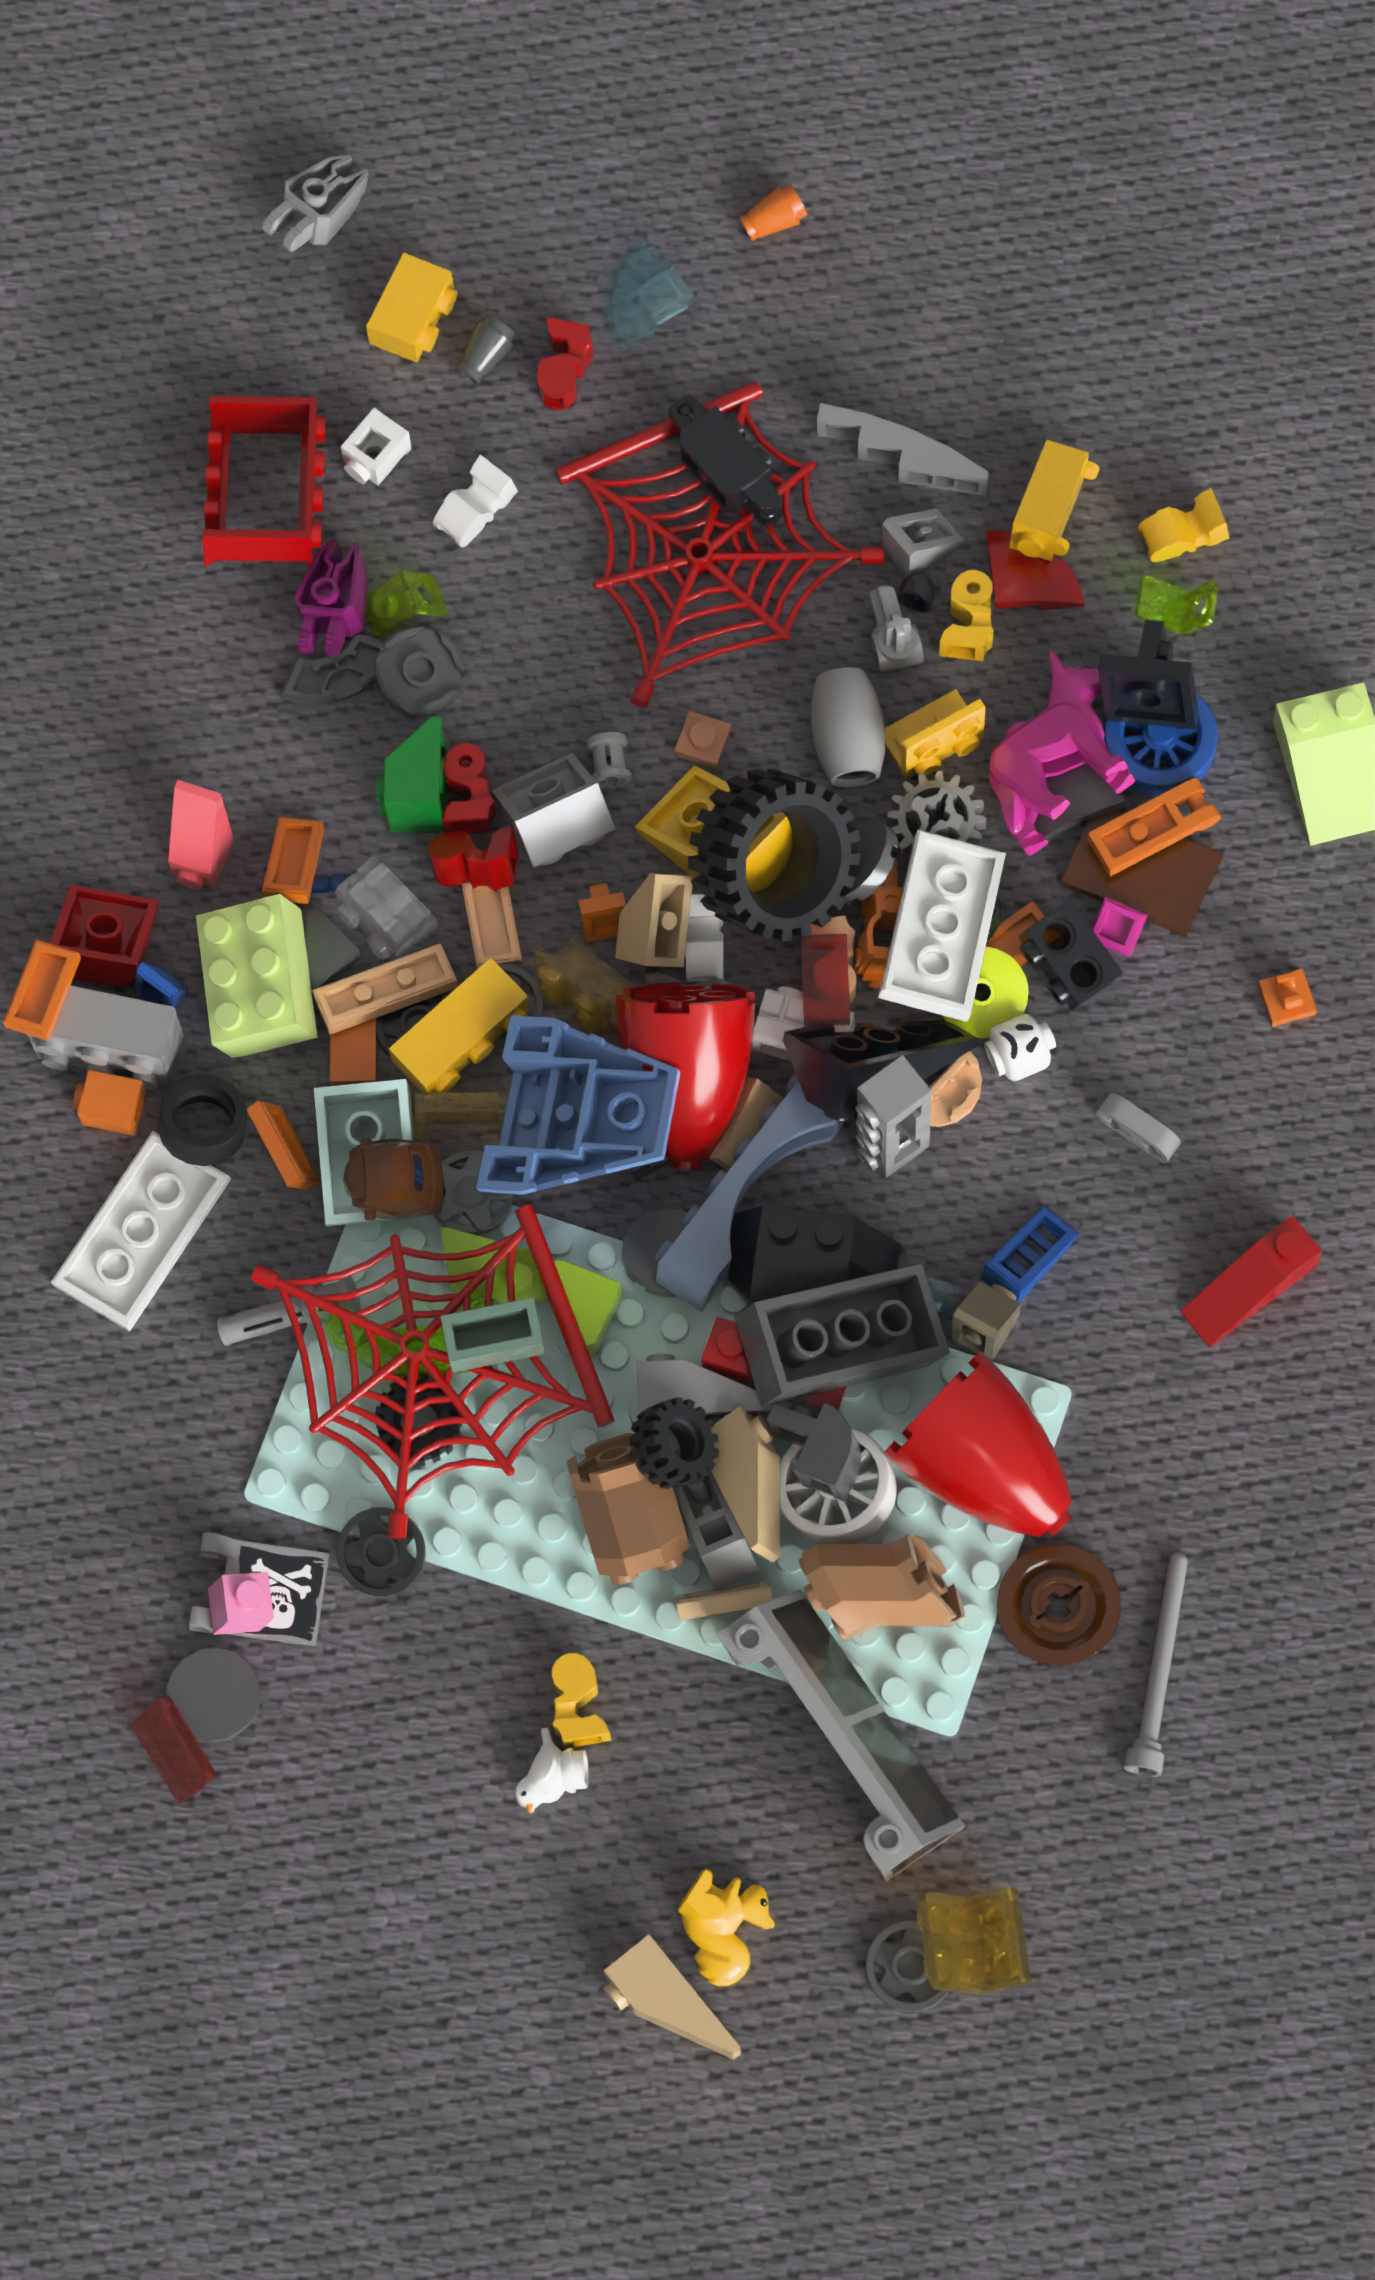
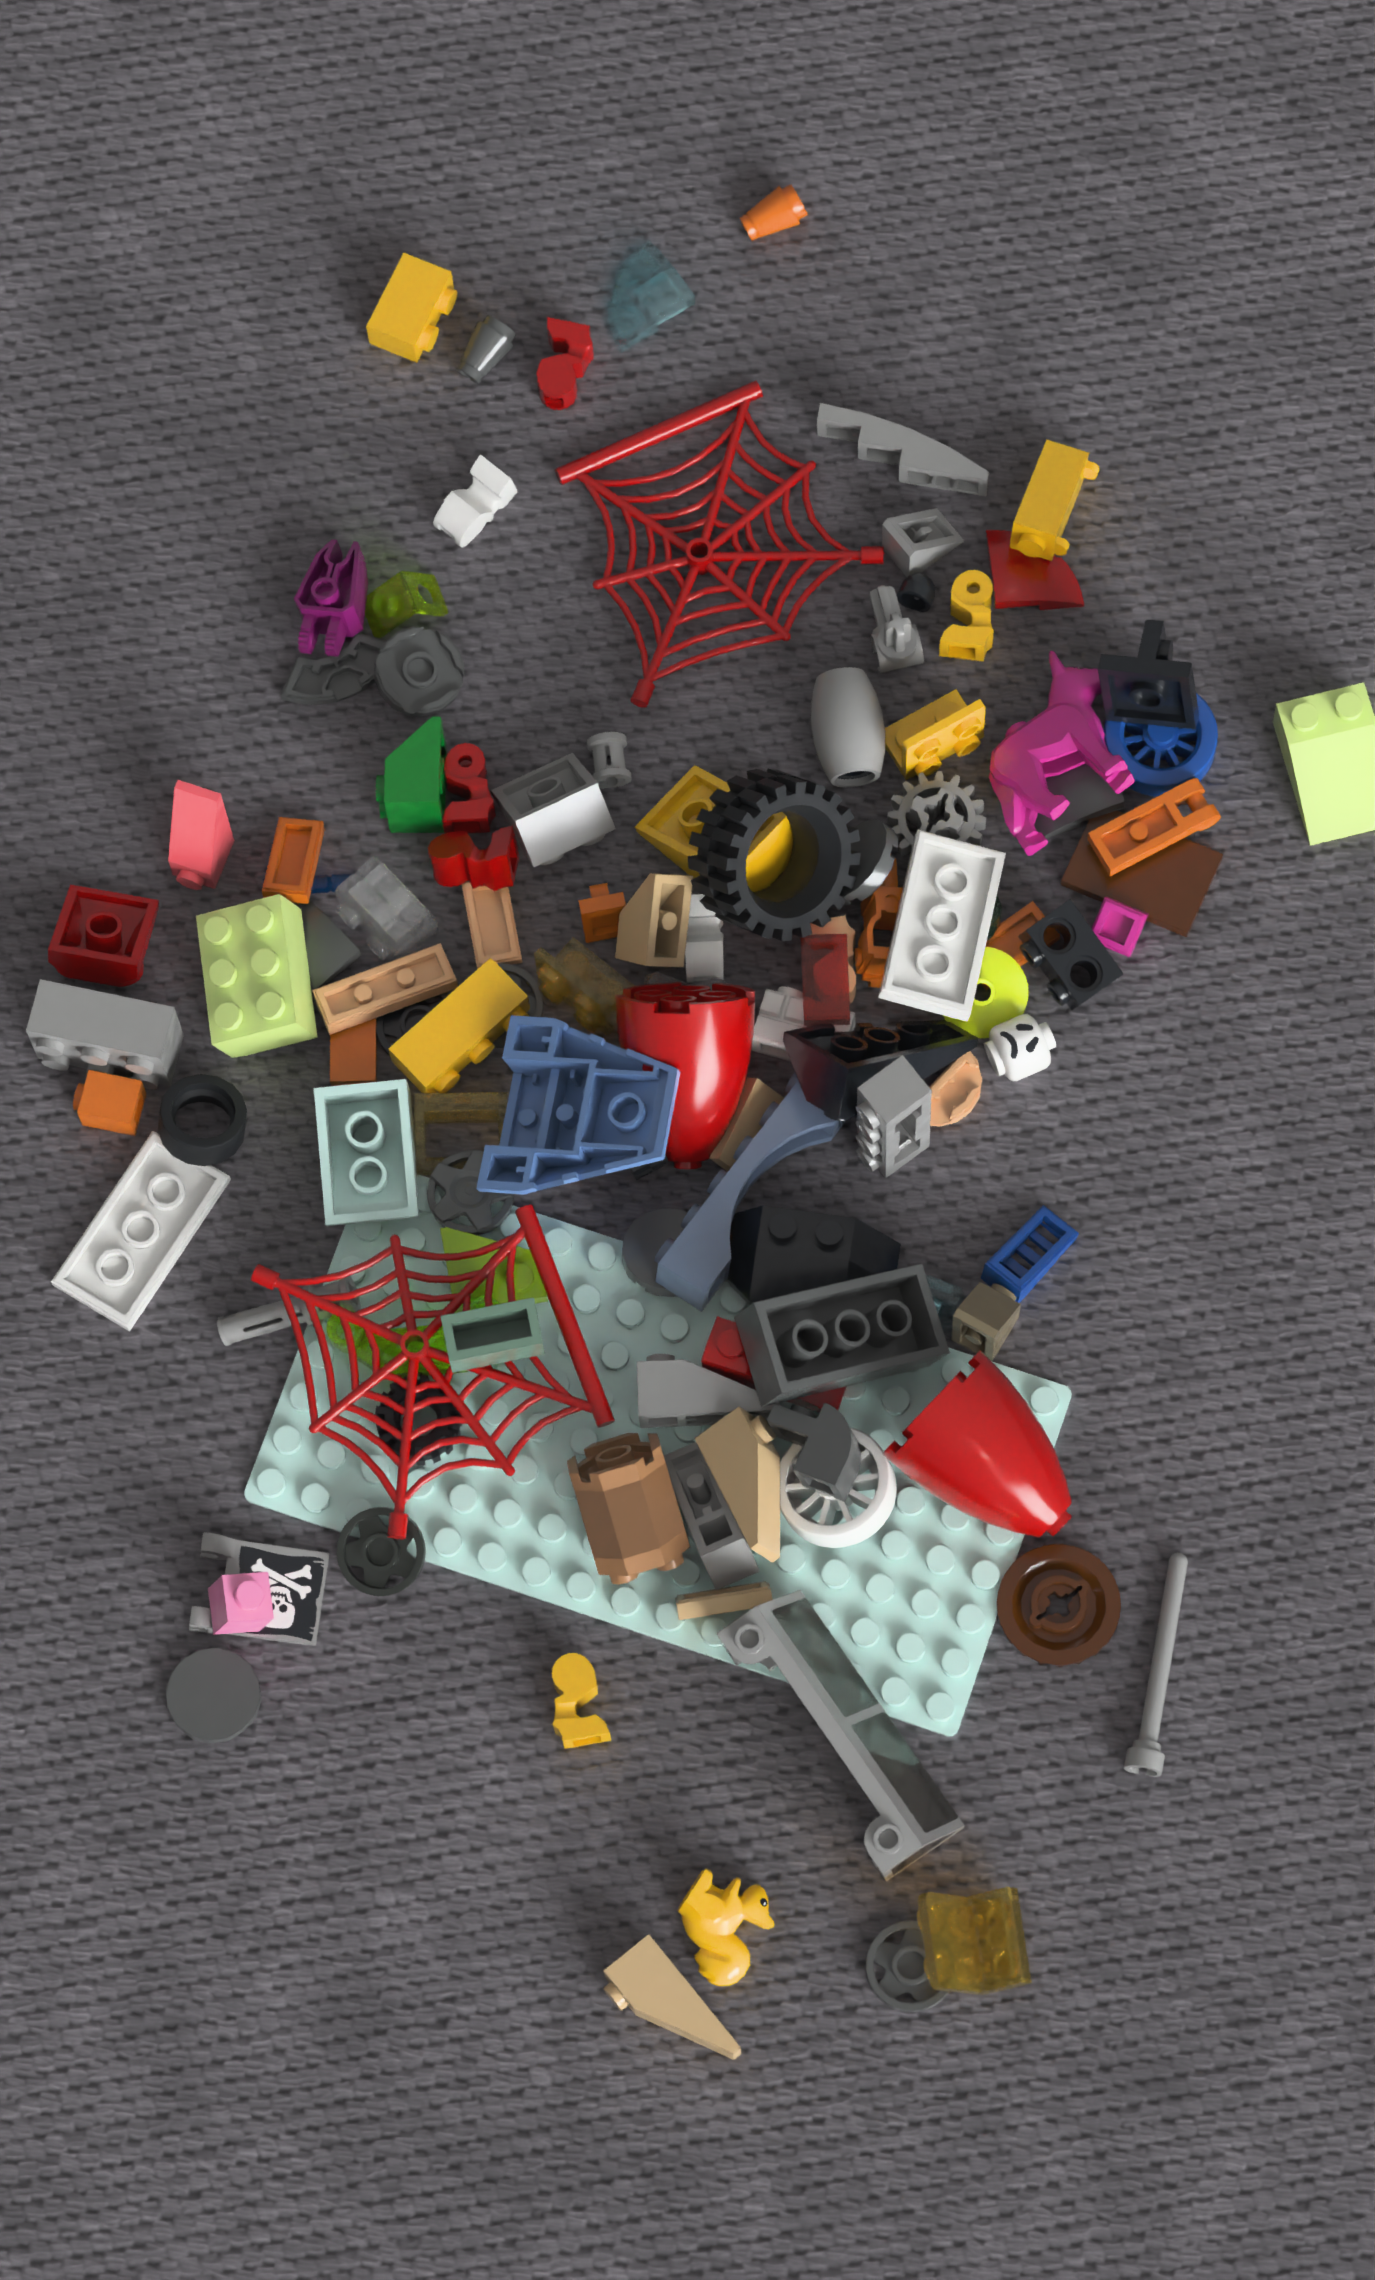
(42, 990): orange tile -> none
(158, 985): blue slope -> none
(173, 1749): clear red tile -> none
(263, 416): red window -> none
(283, 1145): orange tile -> none
(317, 202): light grey hinge -> none
(375, 434): white brick -> none
(394, 1179): reddish brown helmet -> none
(552, 1774): white animal -> none
(592, 1300): lime slope -> none
(693, 1437): black tyre -> none
(703, 739): nougat plate -> none
(724, 461): black hinge -> none
(880, 1586): medium nougat brick -> none
(1138, 1127): light grey beam -> none
(1175, 532): yellow leg -> none
(1175, 605): clear neon green bracket -> none
(1253, 1281): red slope -> none
(1287, 997): orange tile -> none

